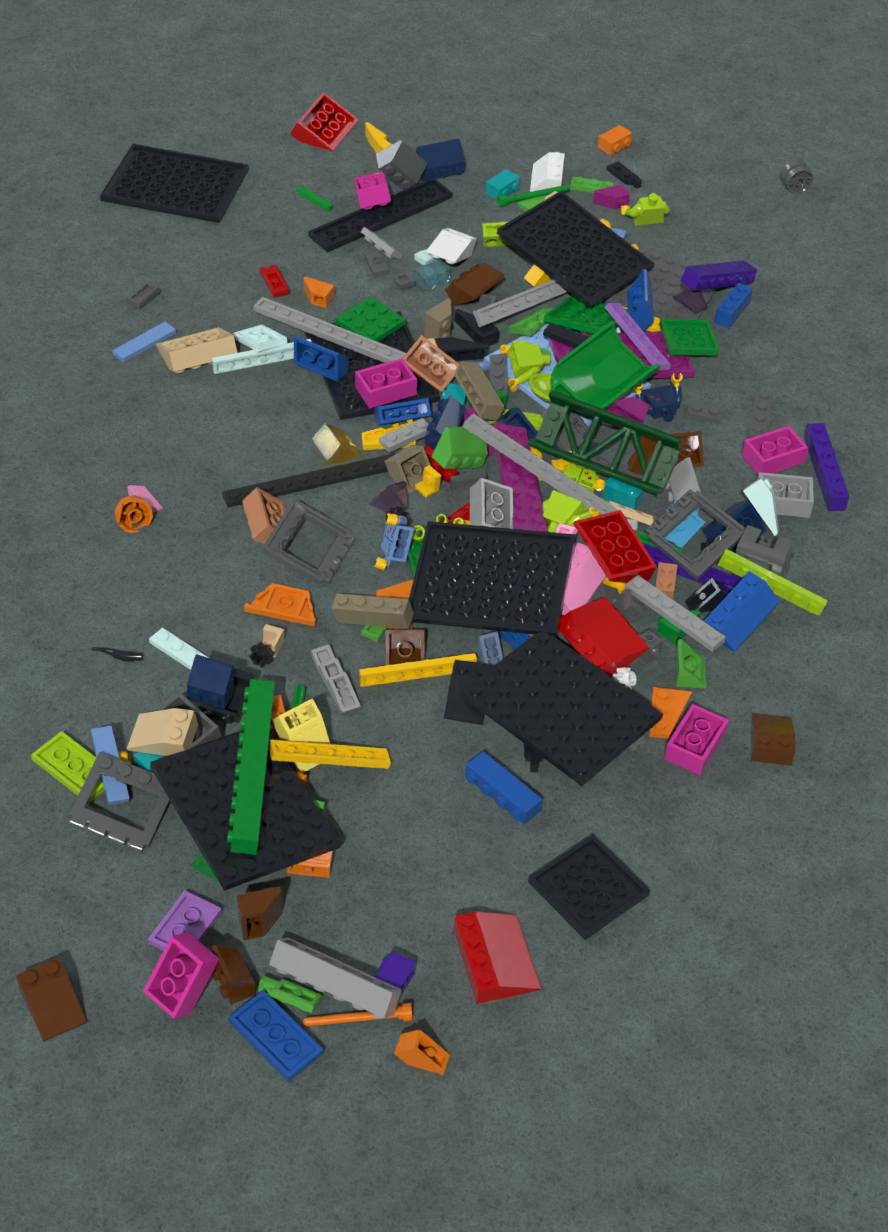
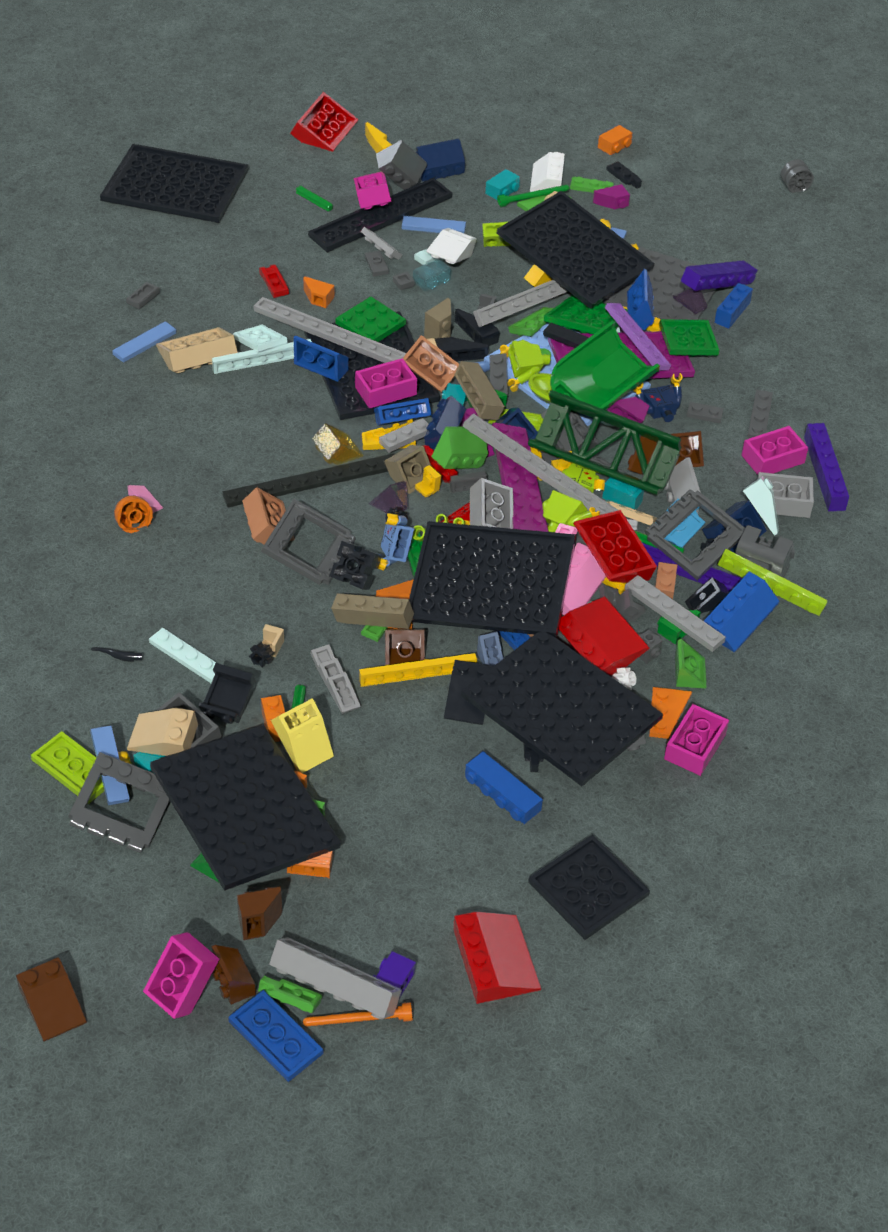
(187, 915): medium lavender plate -> none
(211, 682): dark blue slope -> none
(252, 768): green brick -> none
(283, 604): orange wing -> none
(329, 754): yellow plate -> none
(360, 575): none -> black brick
(421, 1052): orange slope -> none
(431, 225): none -> medium blue tile
(472, 283): reddish brown slope -> none
(647, 210): lime torso -> none
(772, 739): reddish brown slope -> none

